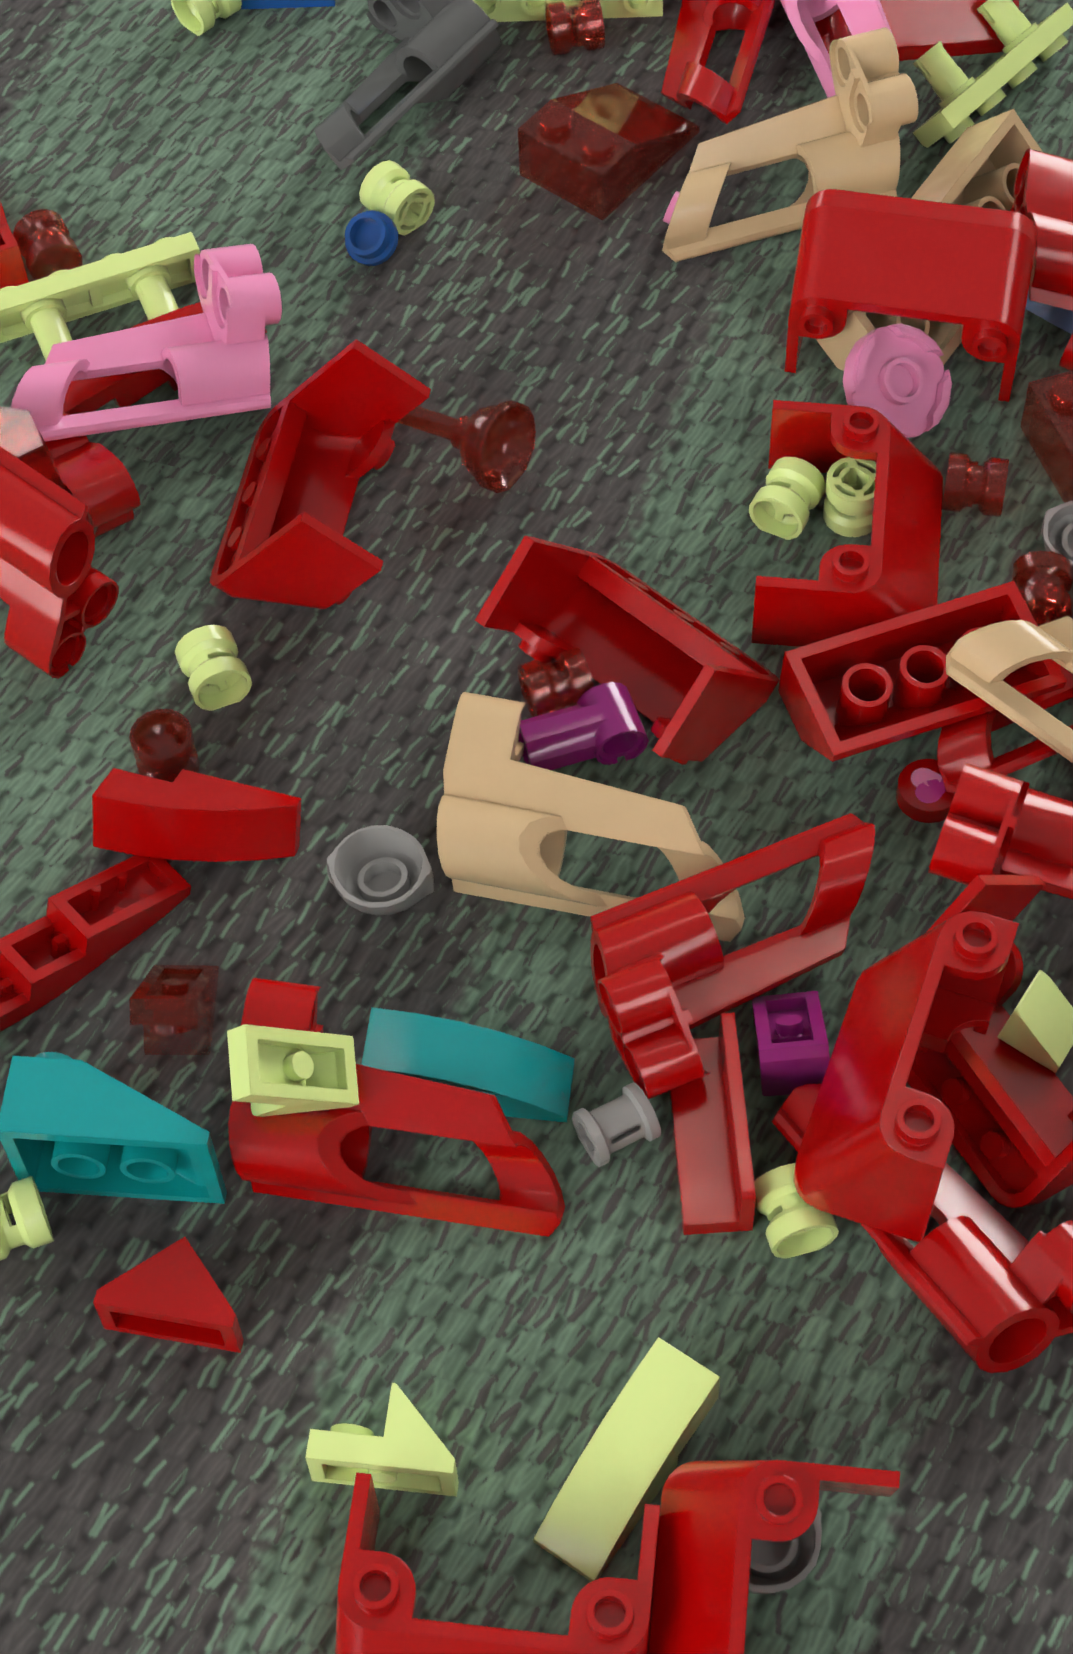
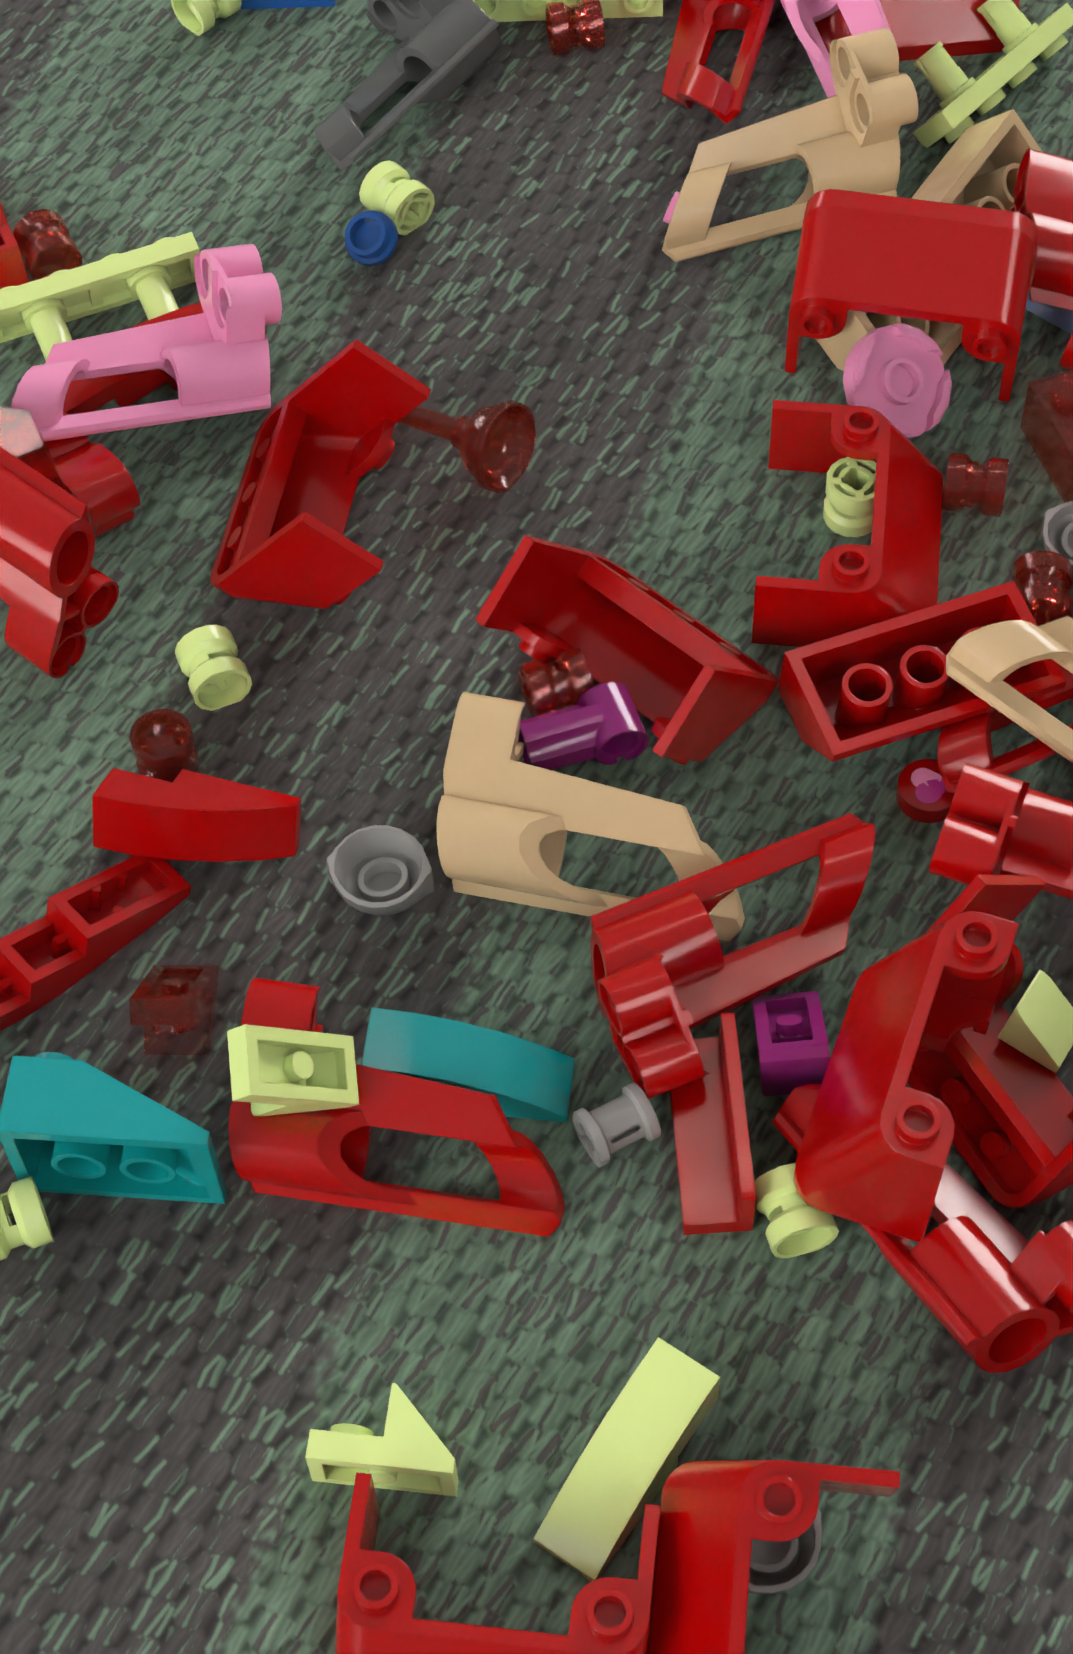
(170, 1300): red slope -> none
(599, 145): clear red slope -> none
(791, 489): yellowish green wheel -> none

